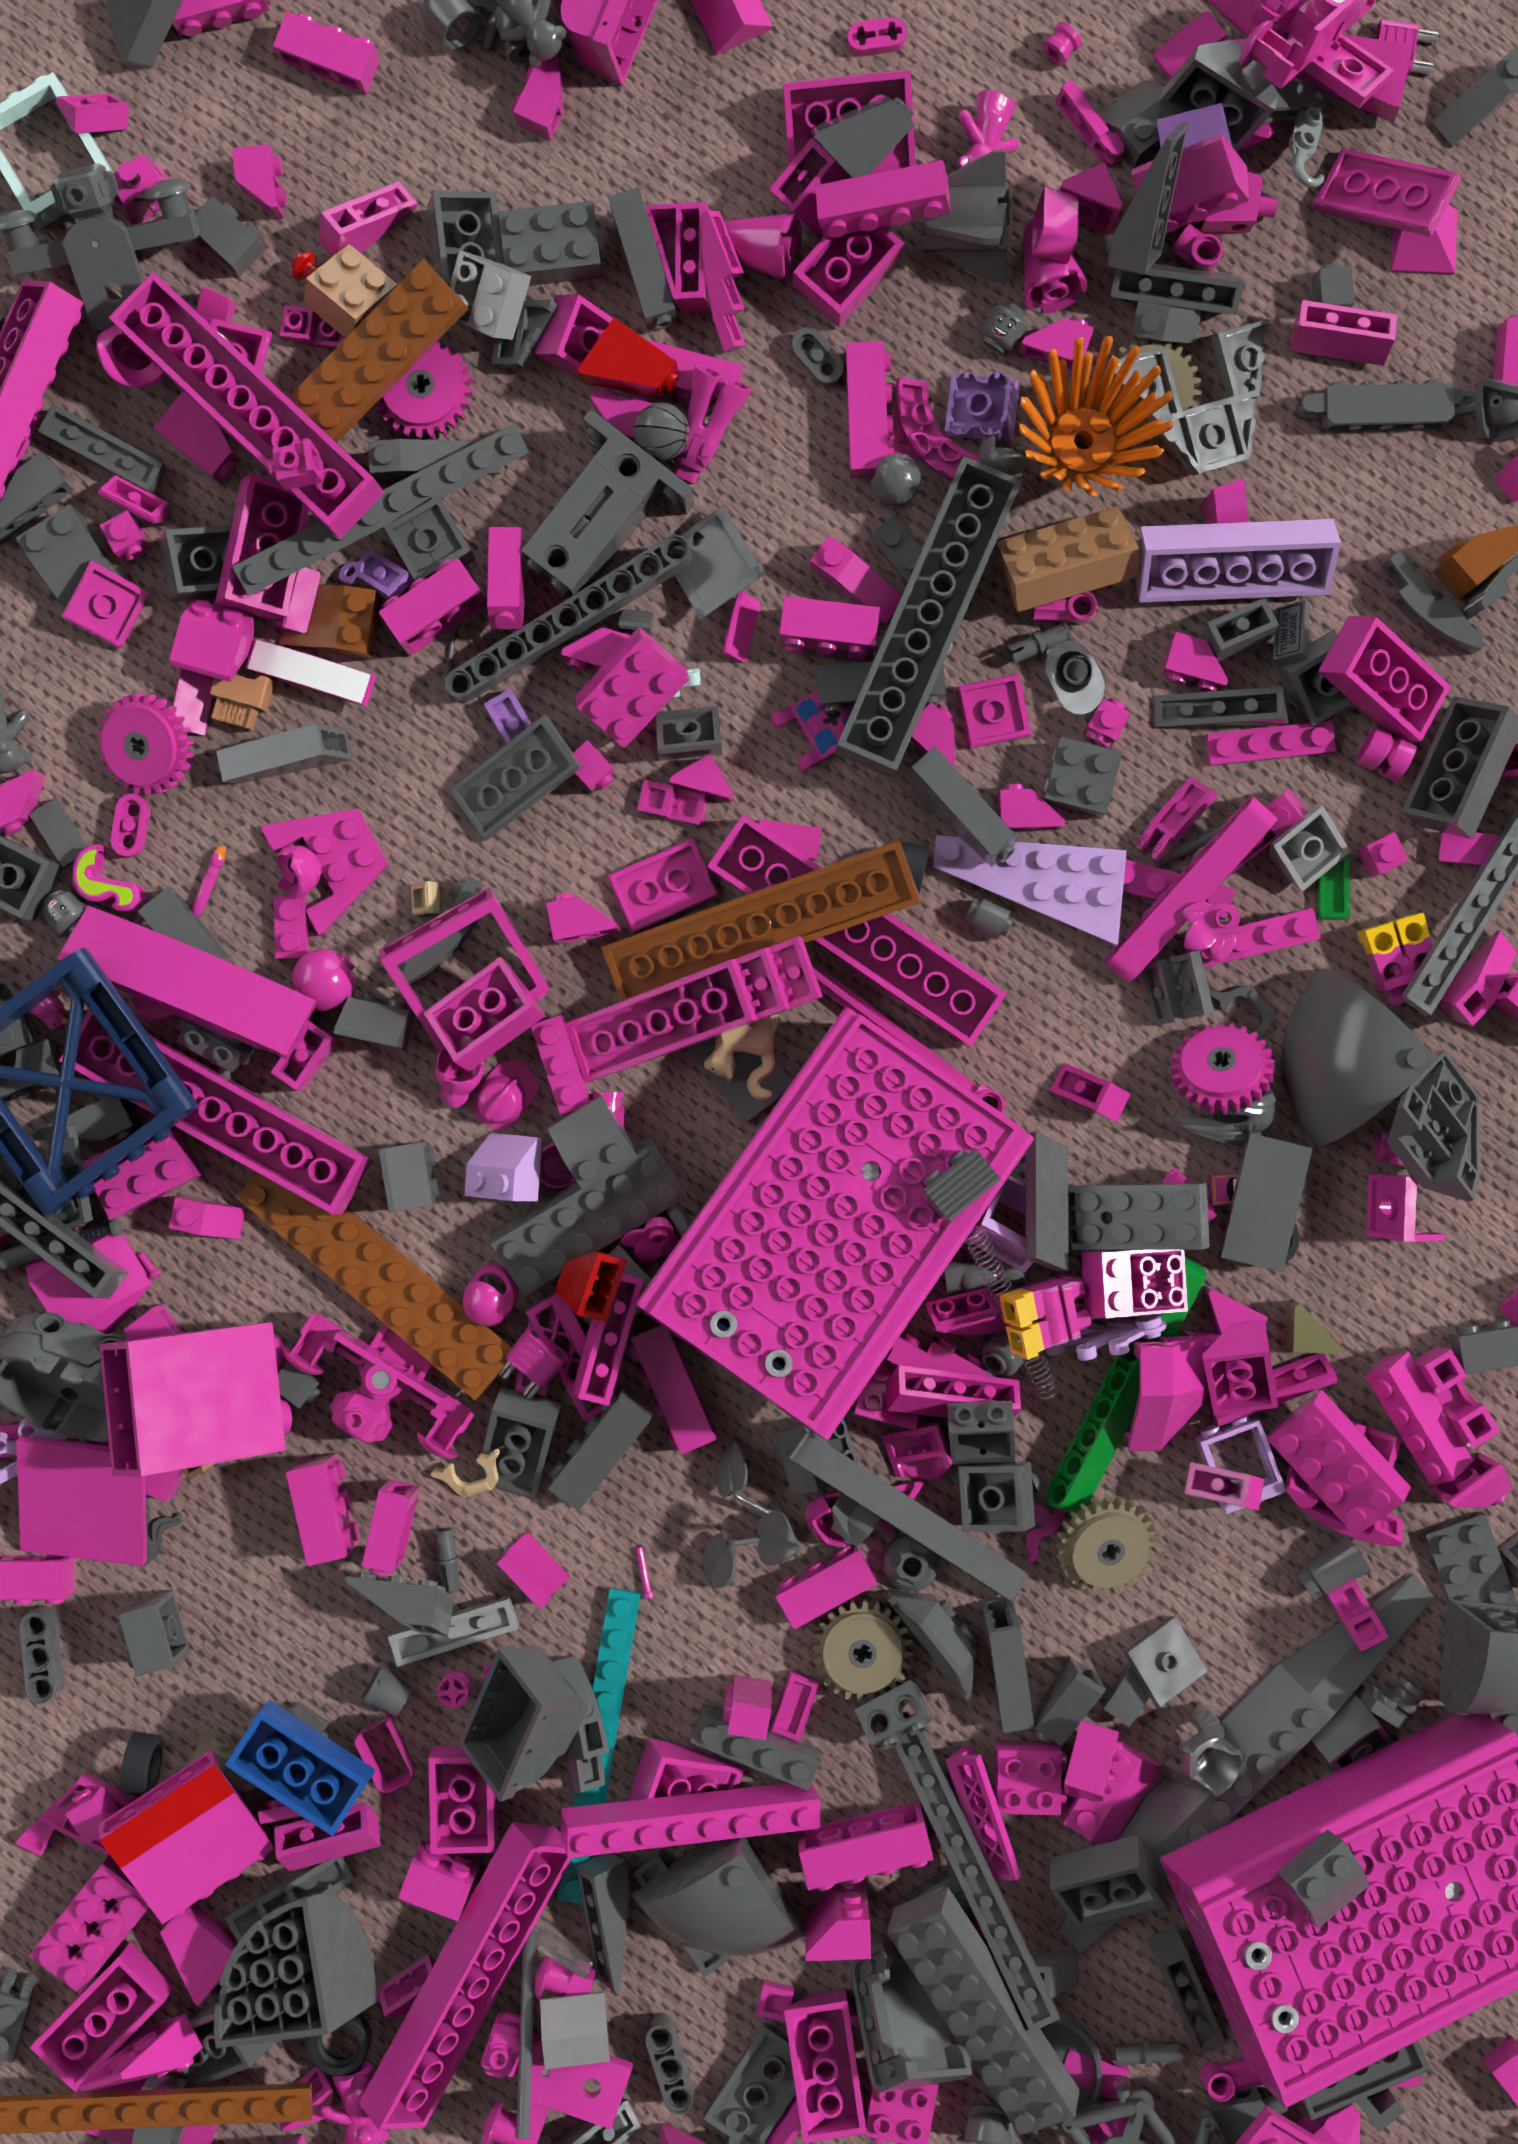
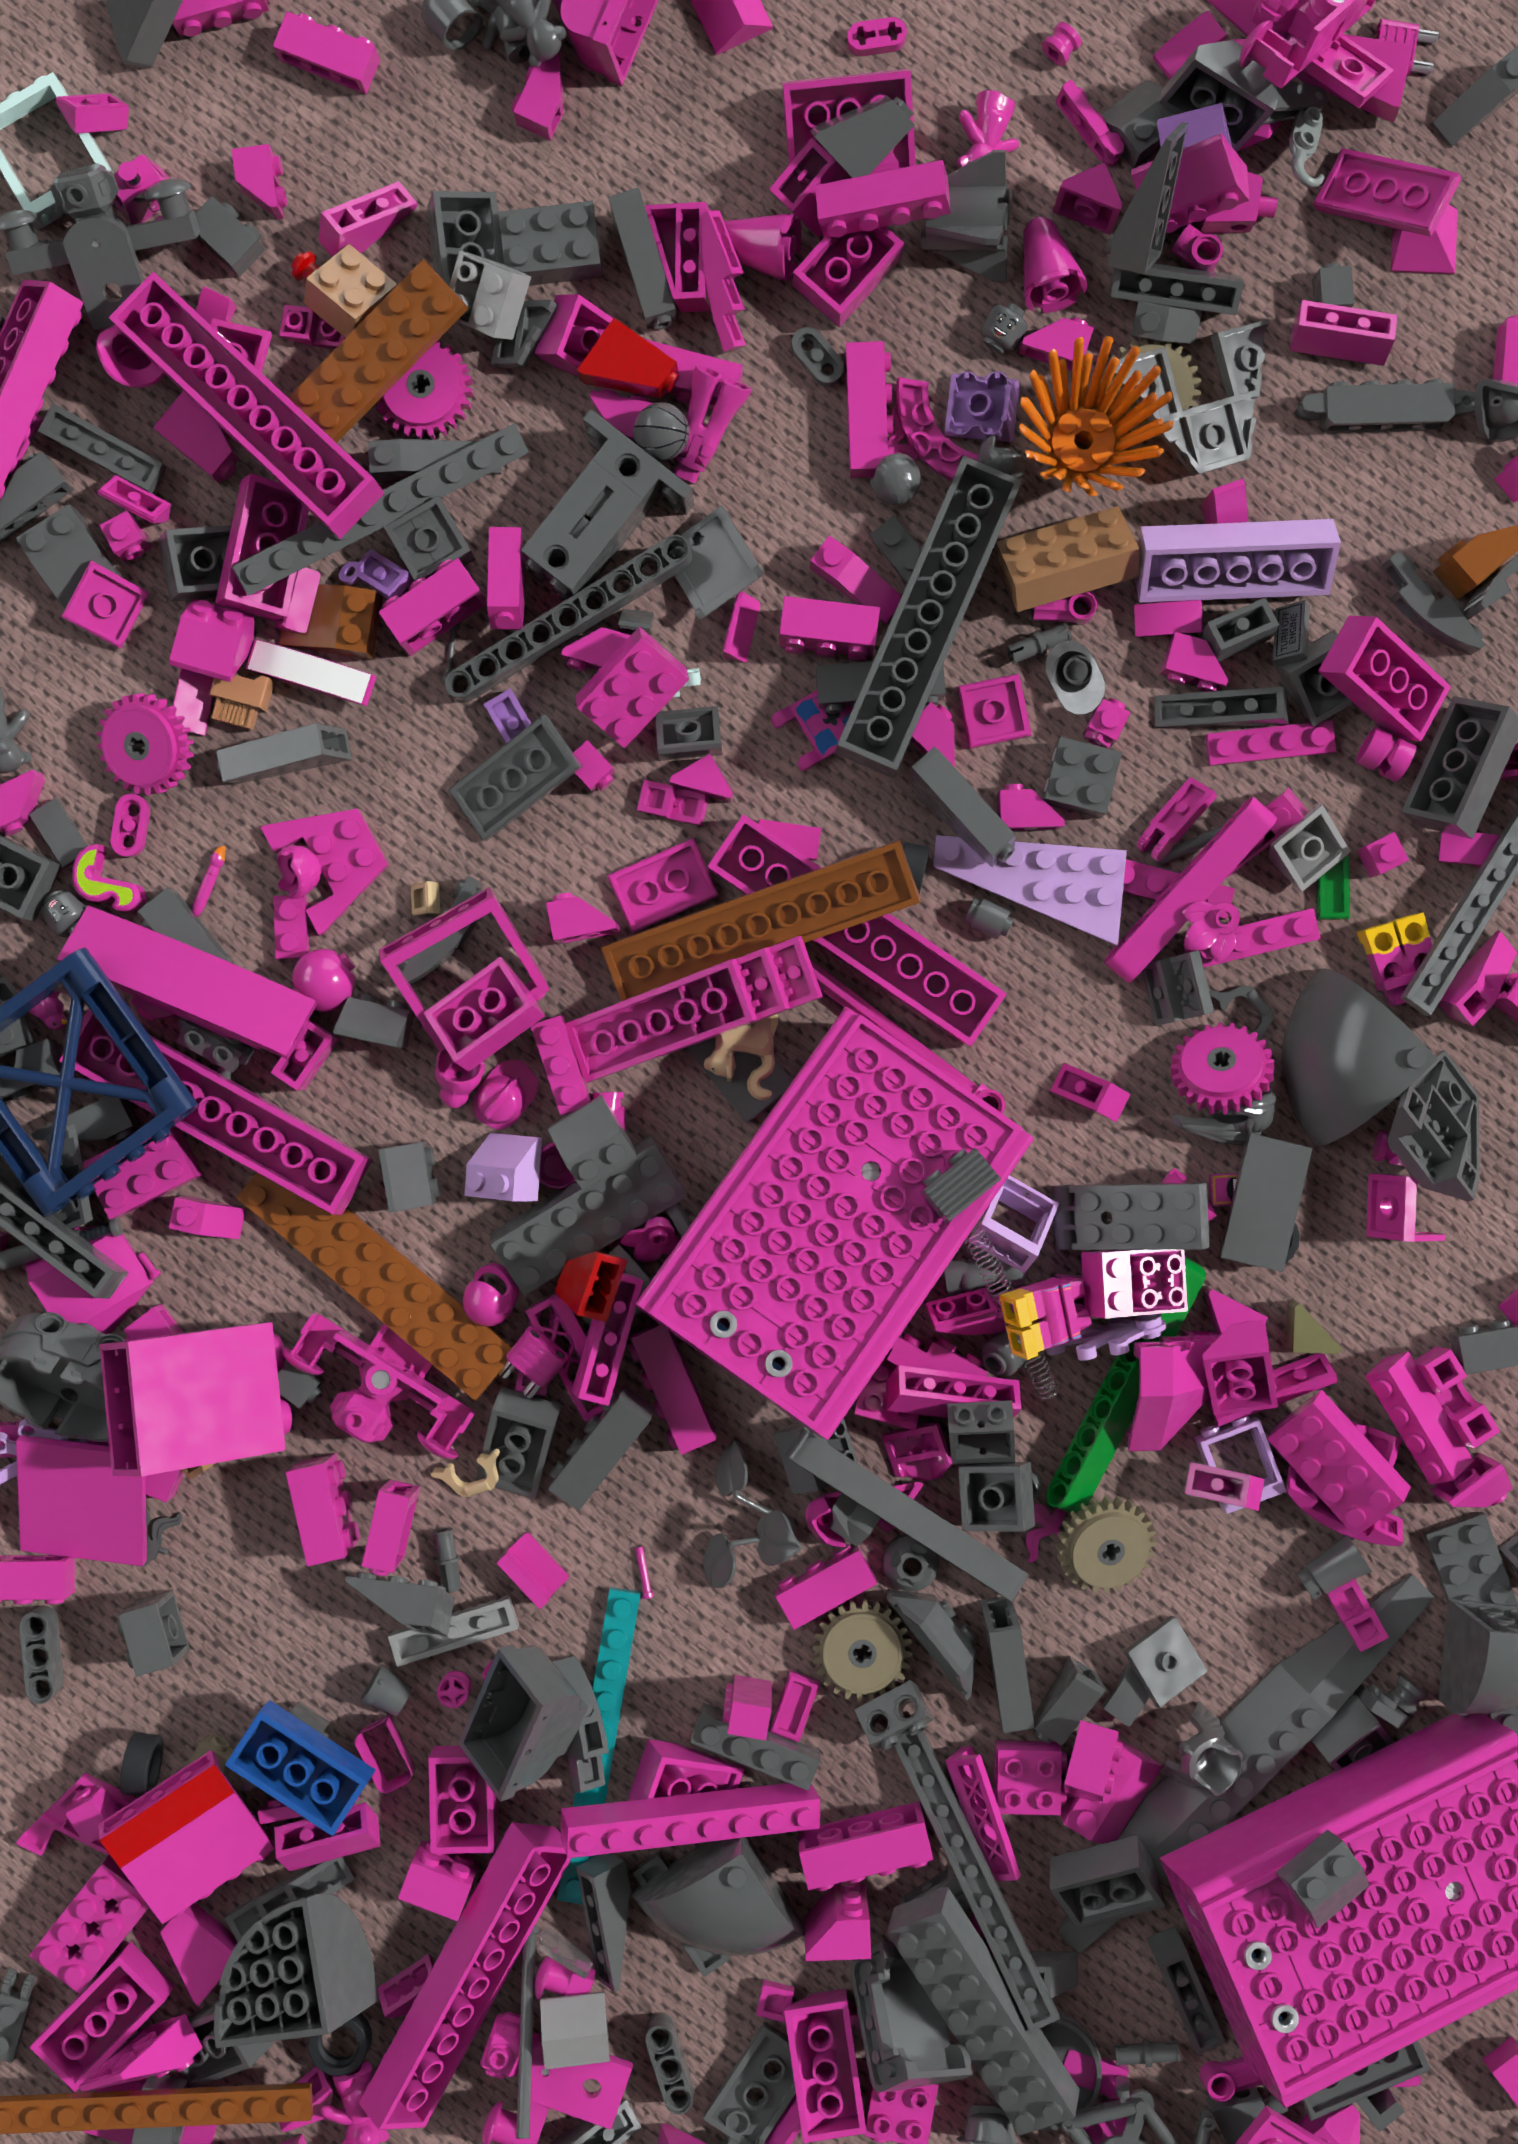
(304, 468): dark pink brick -> none
(1047, 1203): dark grey tile -> none
(1055, 225): dark pink piece -> none
(1168, 618): none -> dark pink slope

